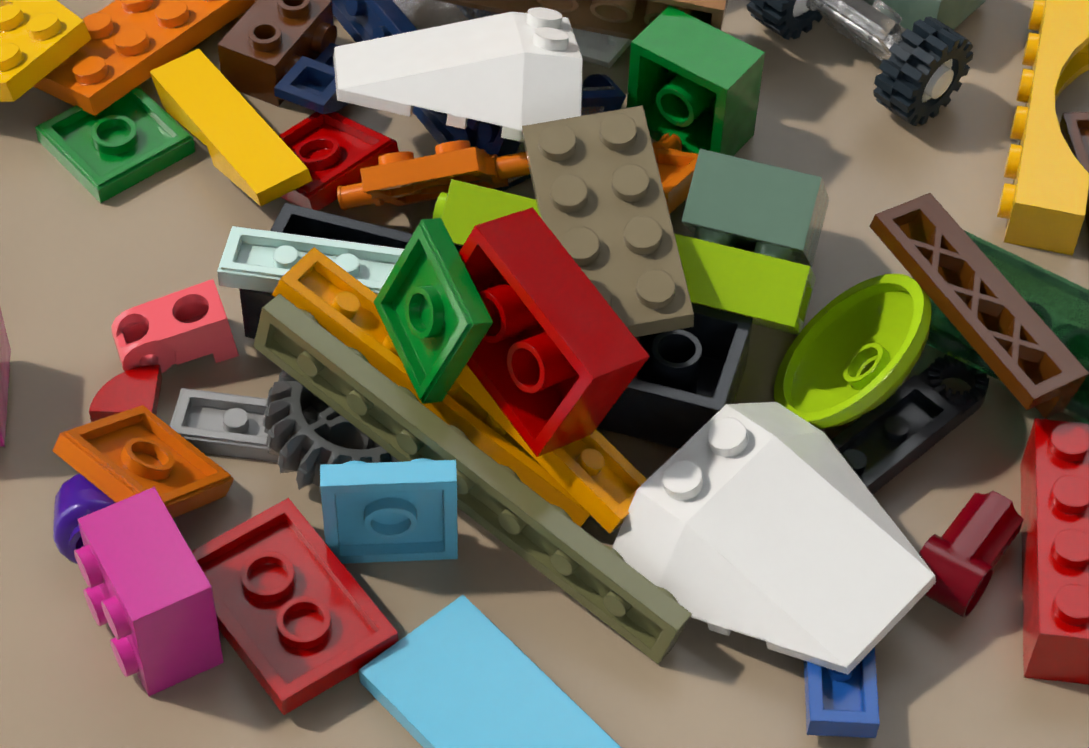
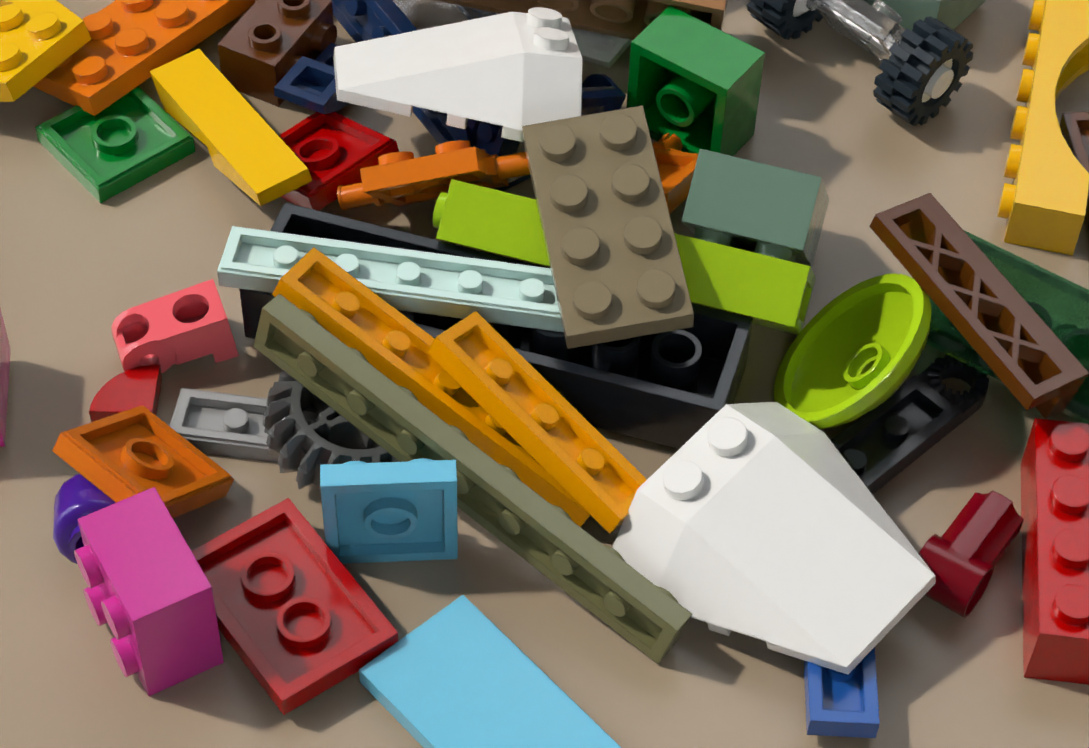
(432, 311): green tile -> none
(554, 341): red brick -> none

